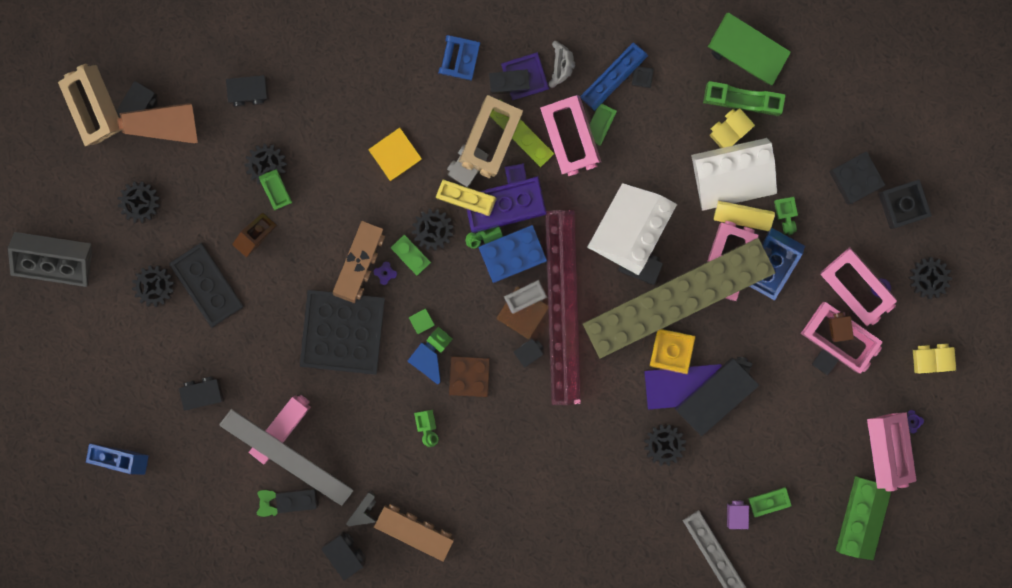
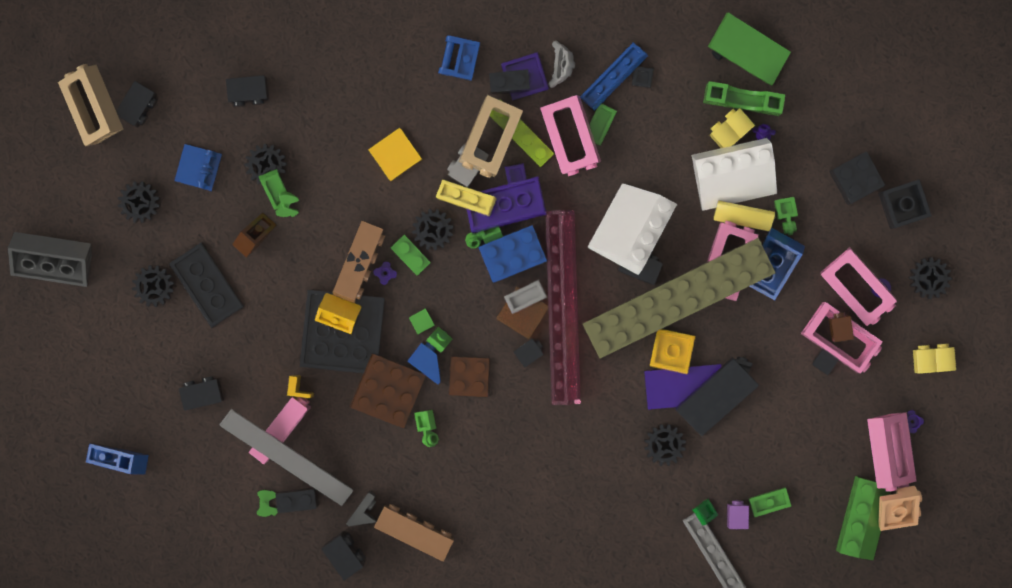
(166, 123): nougat slope -> none
(198, 167): none -> blue hinge
(286, 199): none -> bright green piece
(294, 385): none -> yellow panel
(338, 313): none -> yellow panel
(387, 390): none -> reddish brown plate
(705, 512): none -> green tile
(763, 131): none -> dark purple plate
(900, 508): none -> light nougat plate

